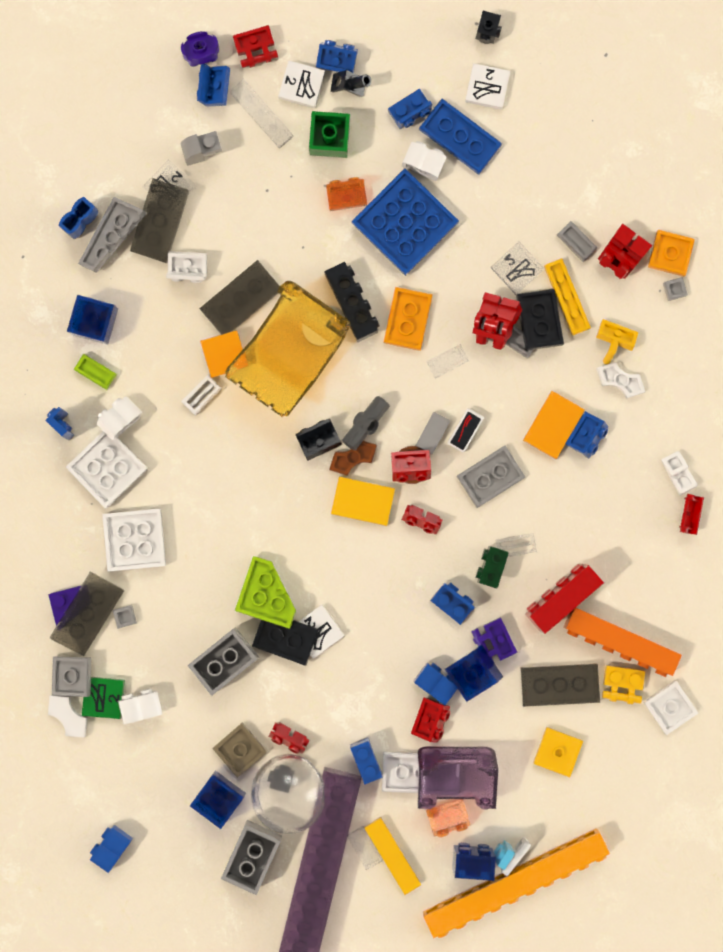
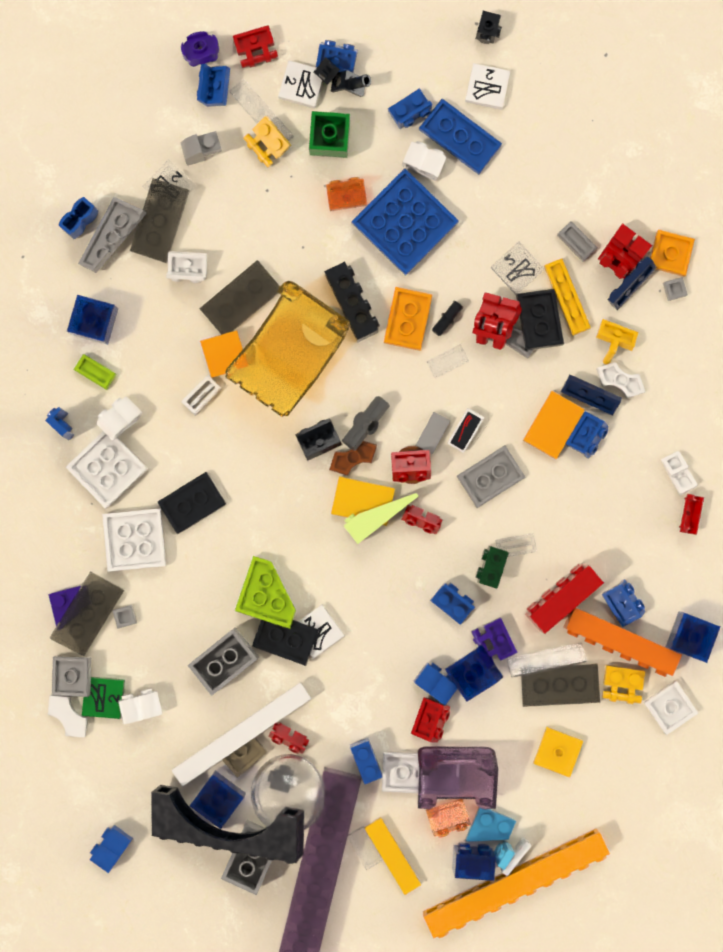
(177, 821): none -> black arch
(191, 503): none -> black tile
(241, 734): none -> white tile
(272, 139): none -> yellow plate
(326, 71): none -> black tile
(368, 521): none -> yellowish green slope
(447, 318): none -> black axle
(490, 826): none -> dark azure wing
(546, 660): none -> clear tile
(591, 394): none -> dark blue plate
(624, 603): none -> blue bracket
(631, 283): none -> dark blue plate
(692, 636): none -> clear blue brick

